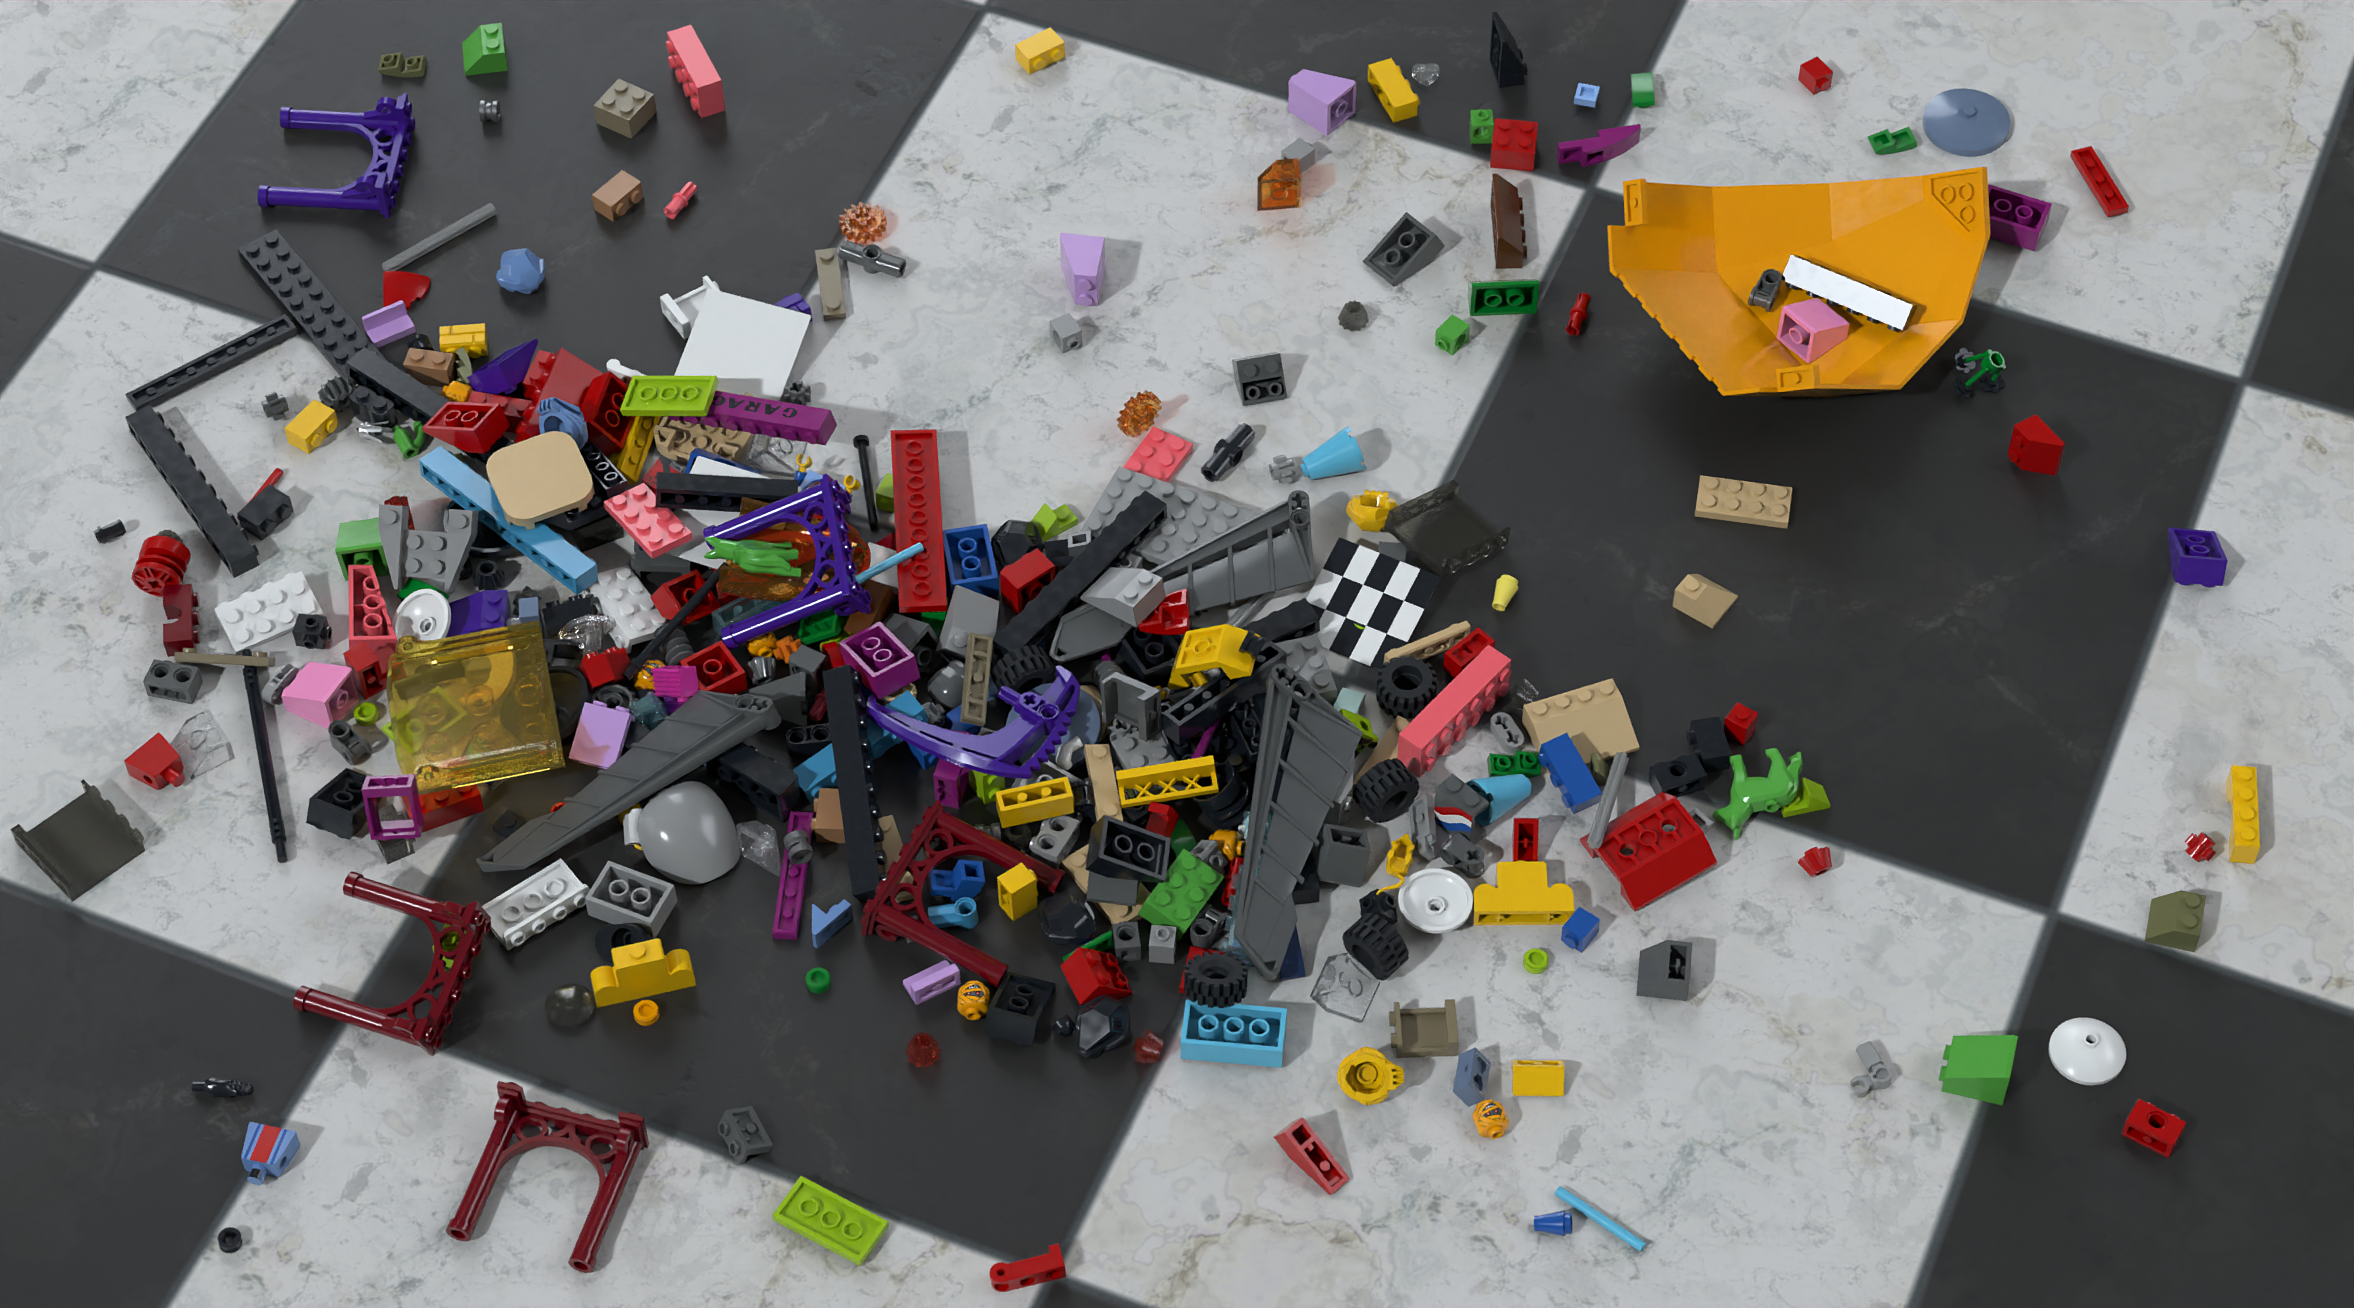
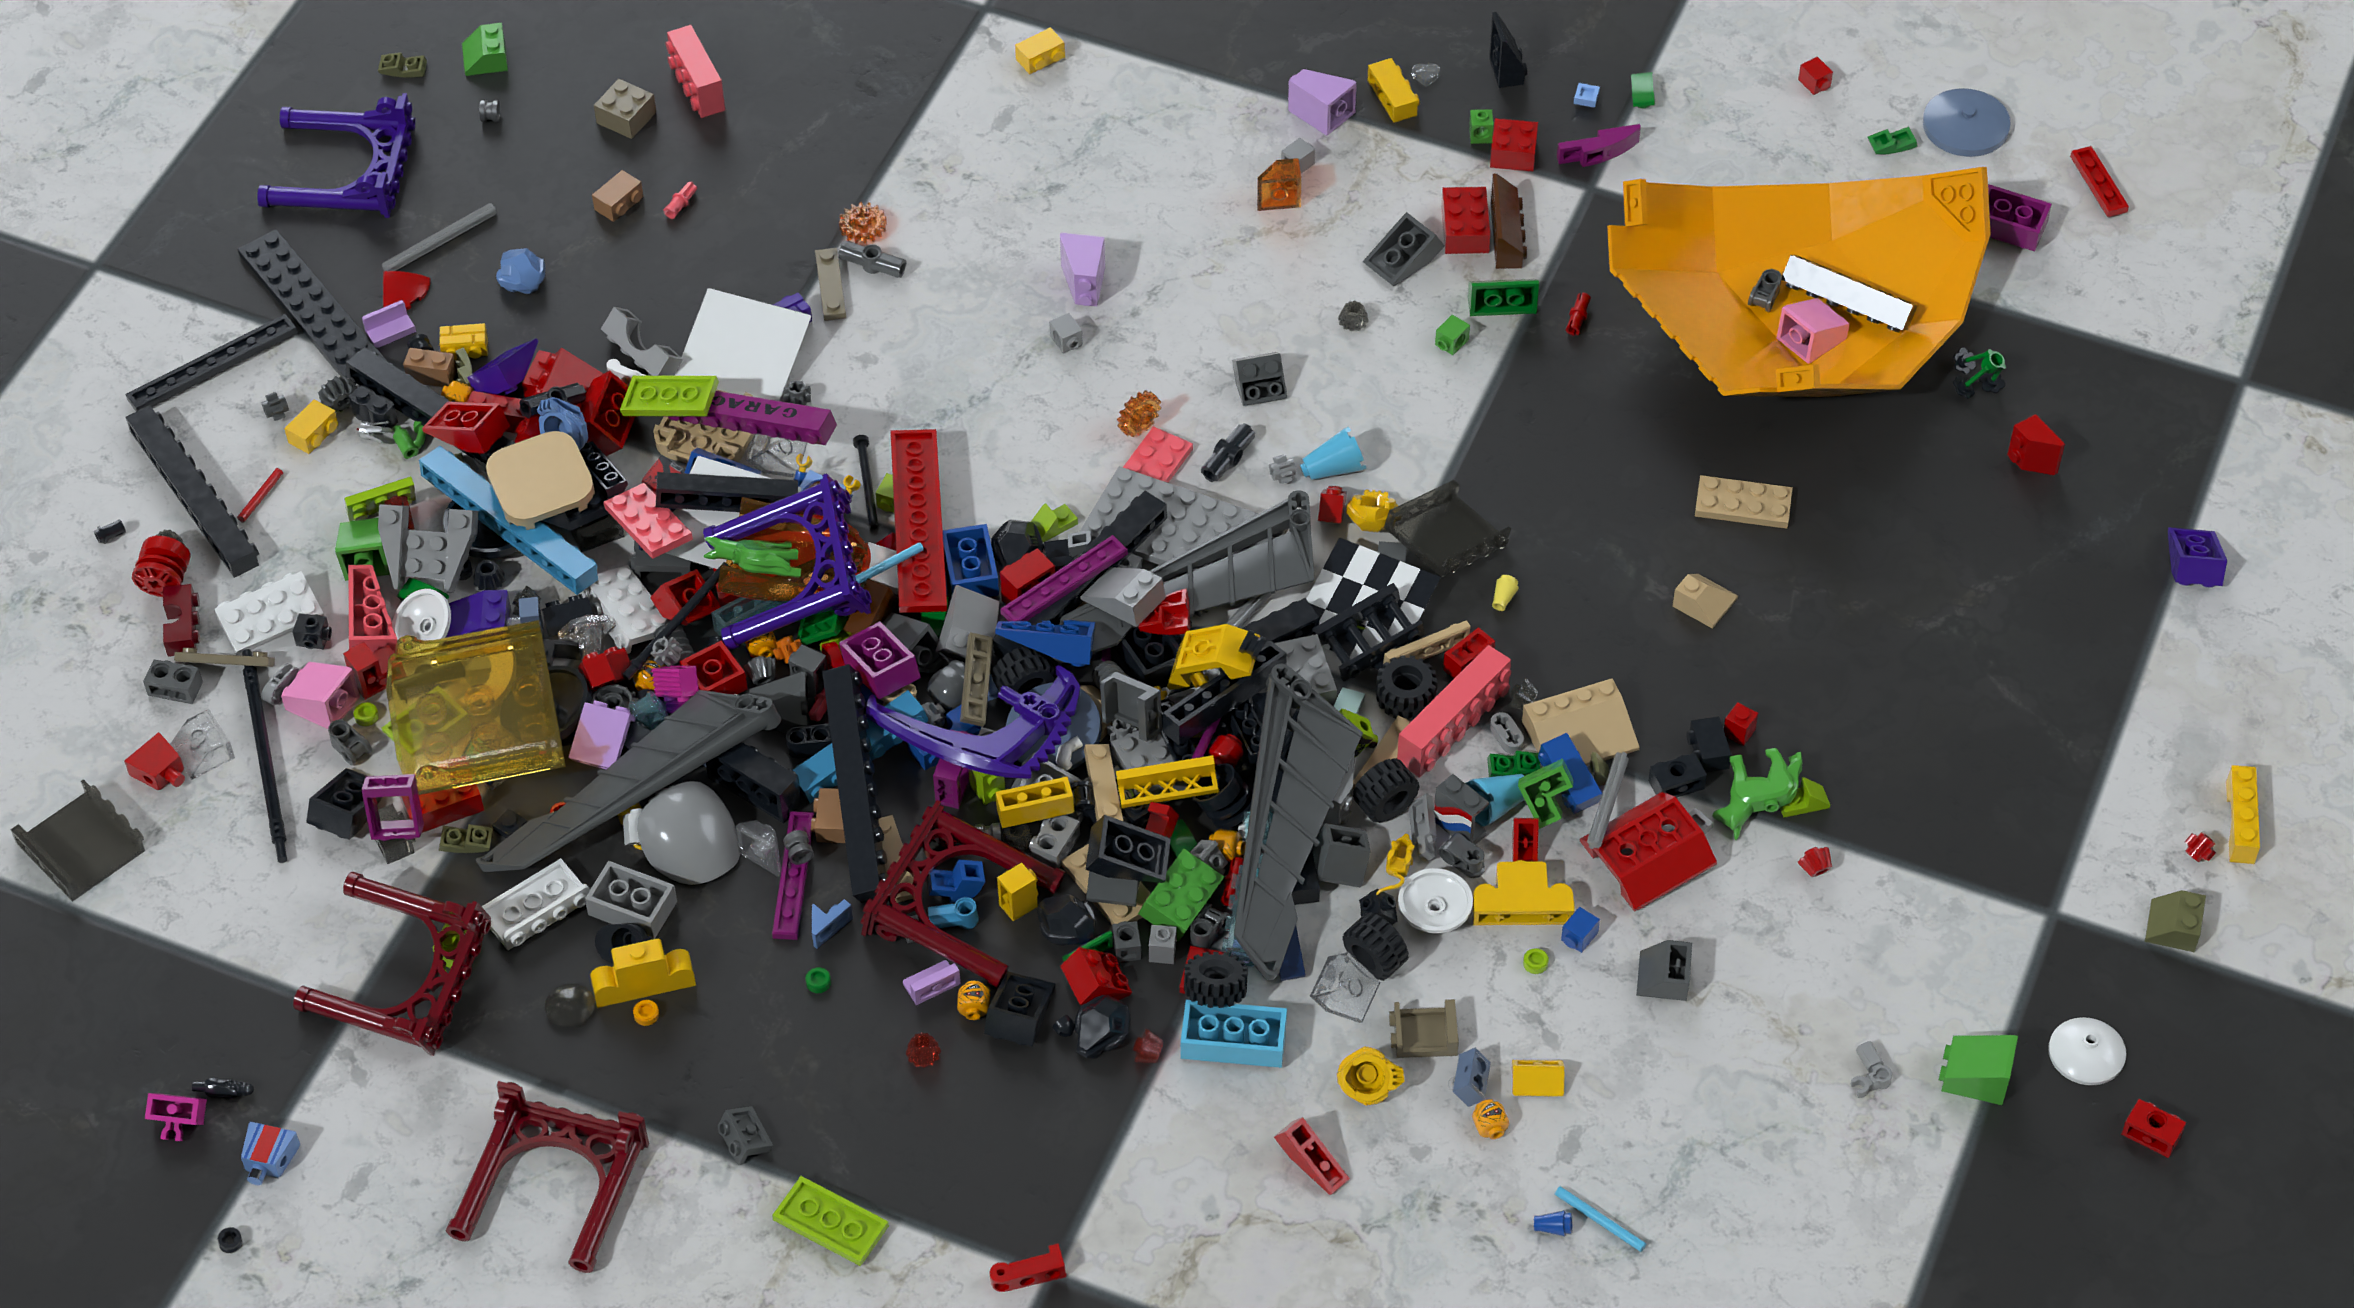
(175, 1110): none -> dark pink brick
(265, 512): black brick -> none
(367, 502): none -> lime plate
(469, 840): none -> olive slope
(571, 393): none -> black piece
(624, 329): none -> light grey arch
(633, 454): yellow fence -> none
(666, 651): none -> light grey gear
(684, 310): white panel -> none
(1065, 580): none -> magenta tile
(1065, 642): none -> blue wedge
(1226, 750): none -> red head
(1332, 504): none -> red slope
(1367, 611): none -> black fence
(1465, 220): none -> red brick
(1540, 791): none -> bright green brick

